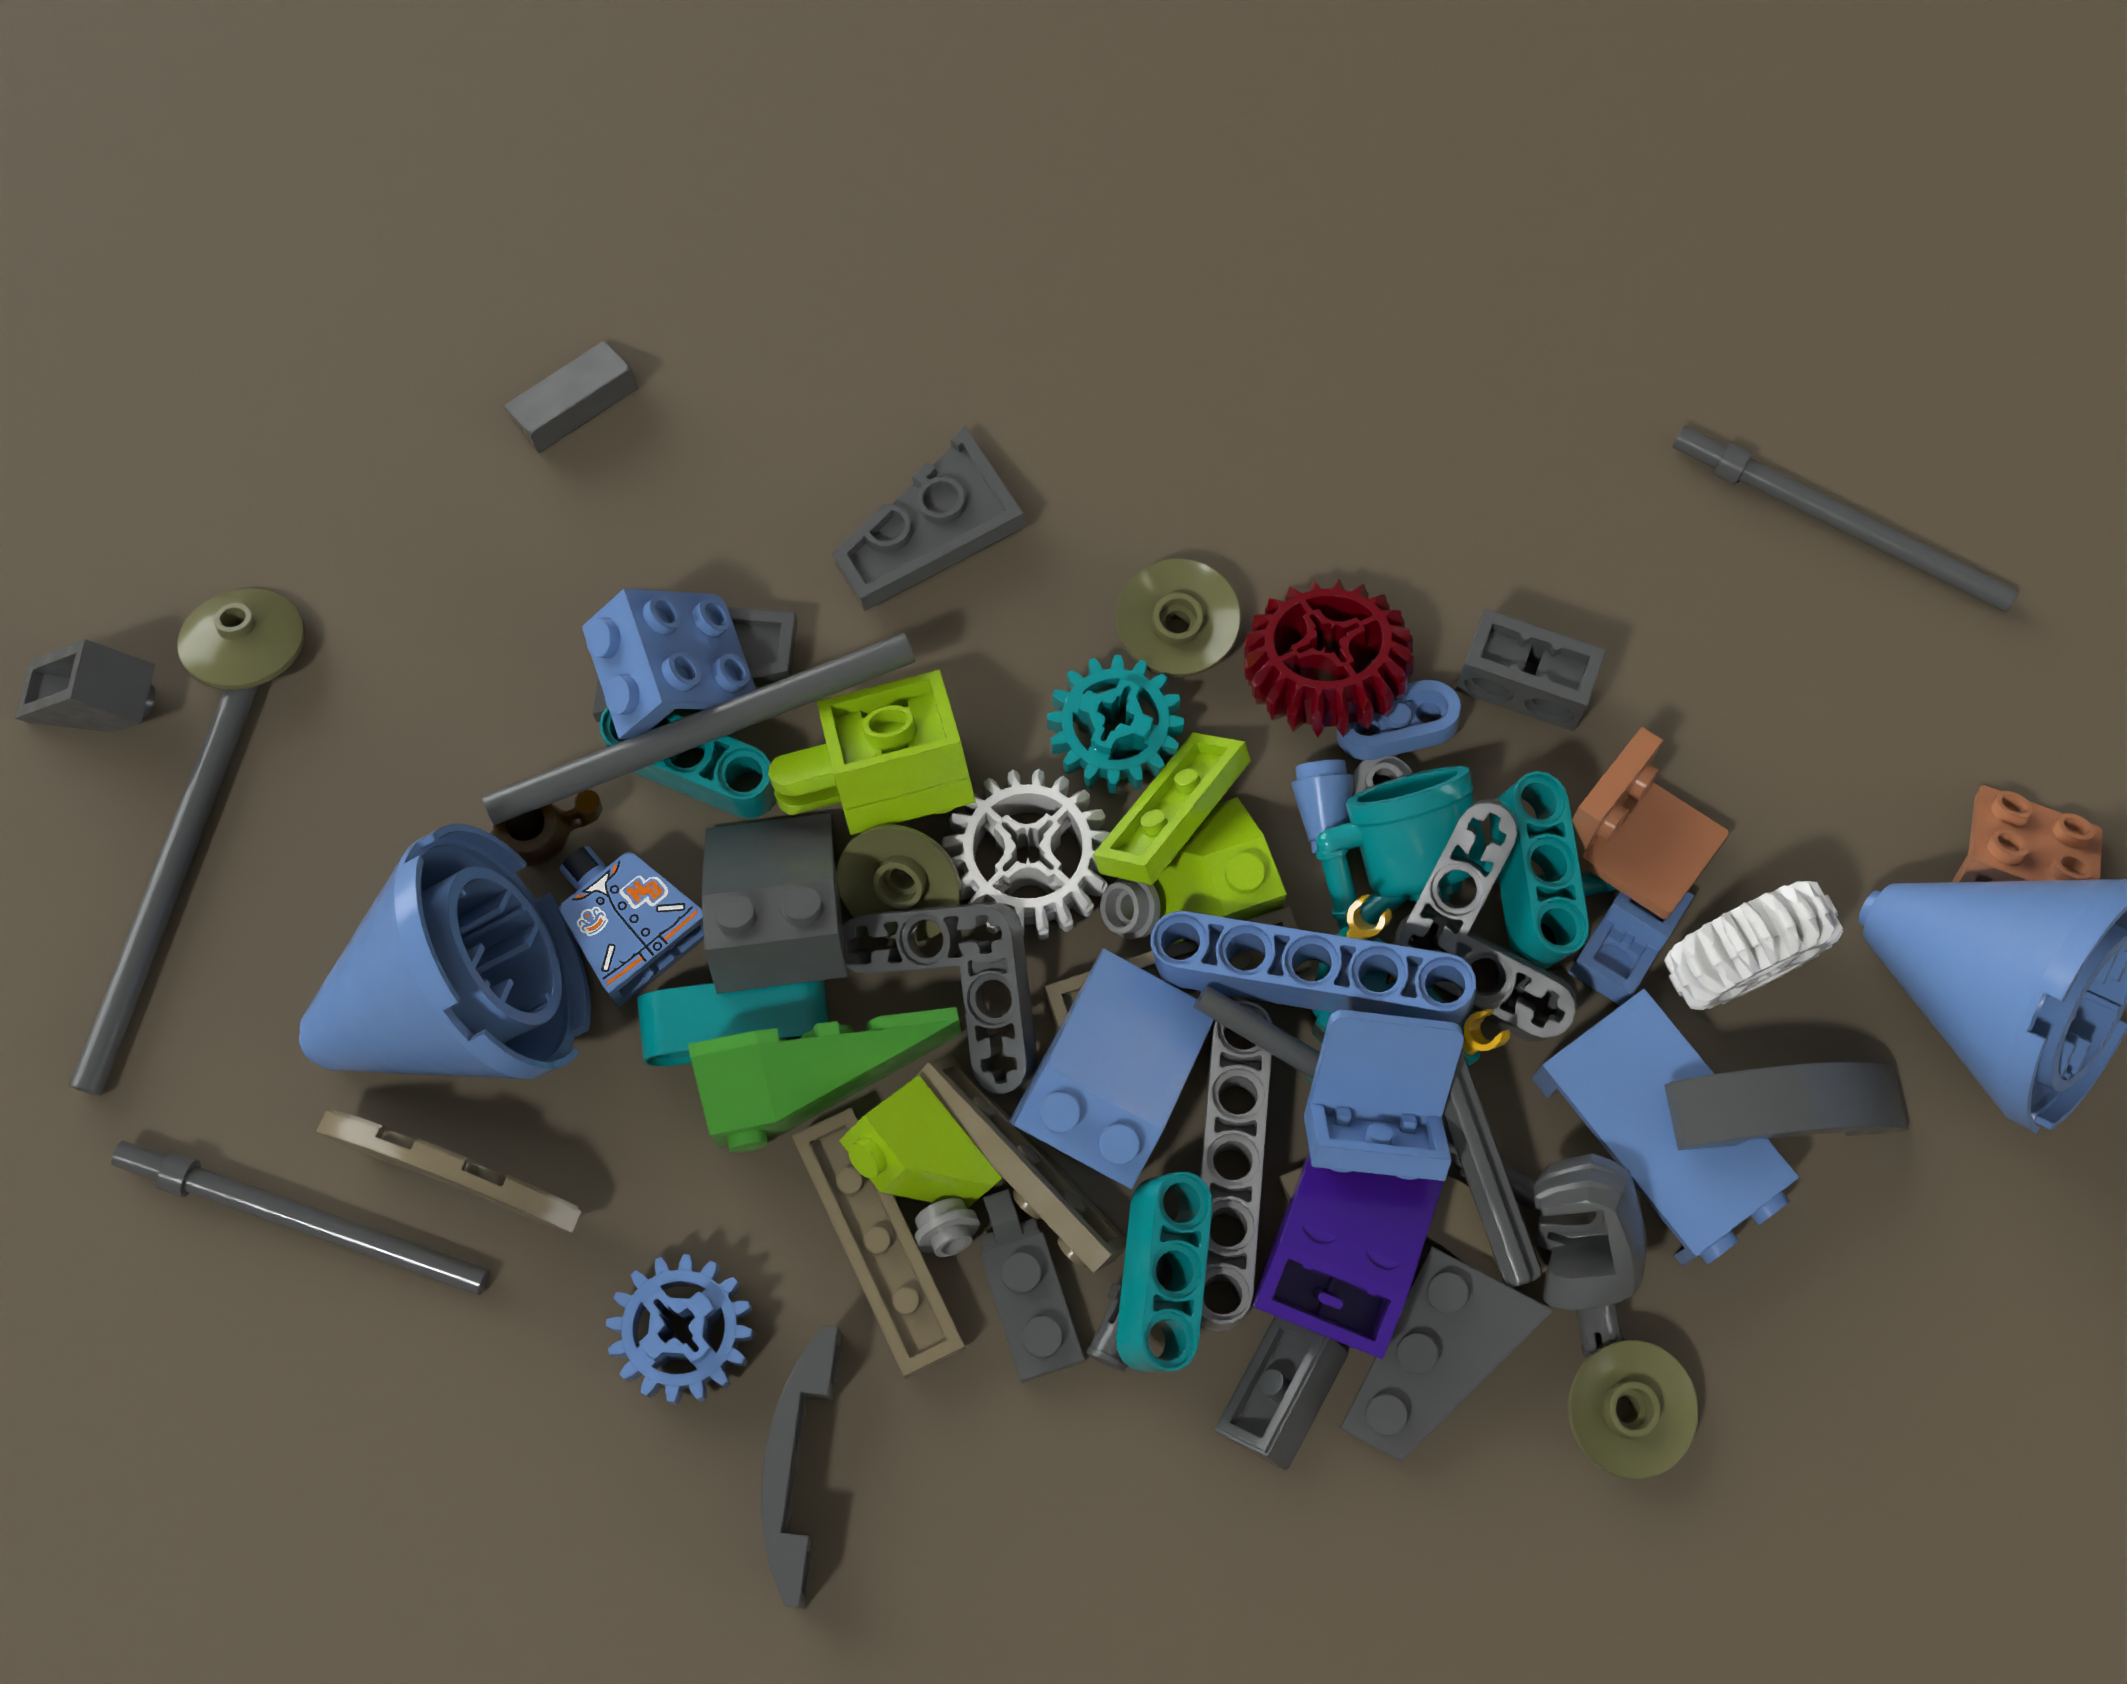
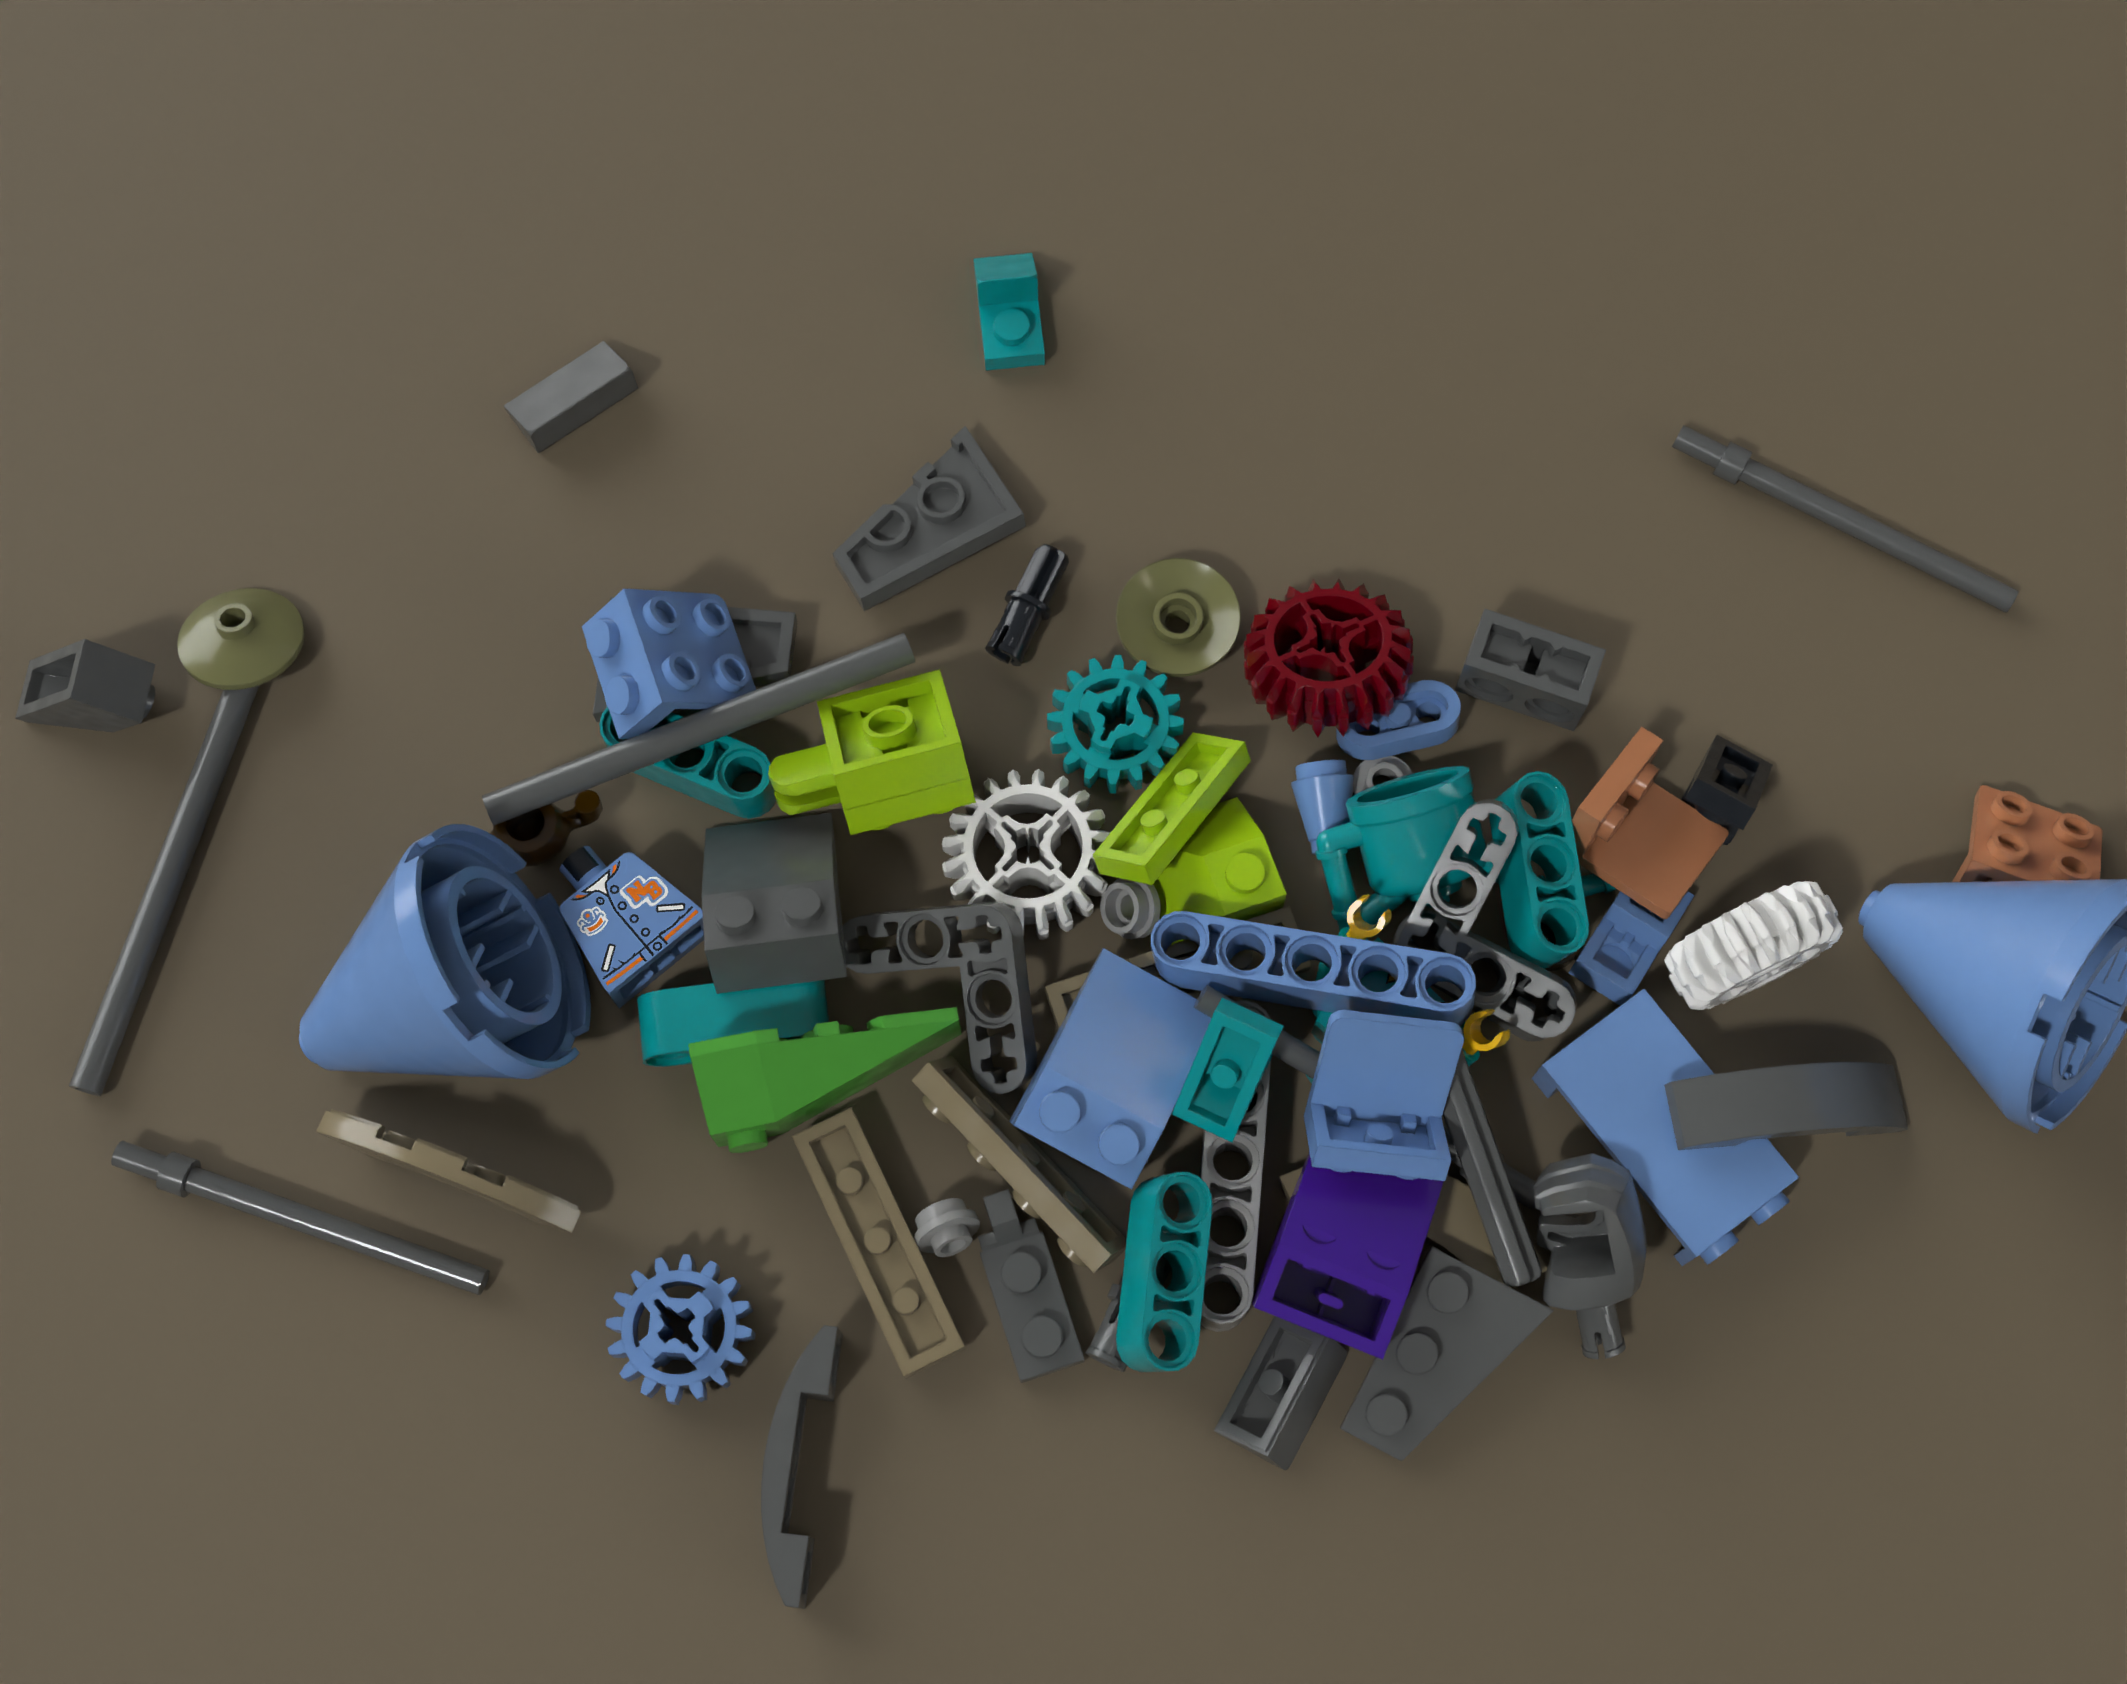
(873, 884): olive dish -> none
(918, 1149): lime slope -> none
(1009, 311): none -> teal slope
(1028, 605): none -> black axle
(1227, 1069): none -> teal slope
(1660, 1416): olive dish -> none
(1727, 785): none -> black slope

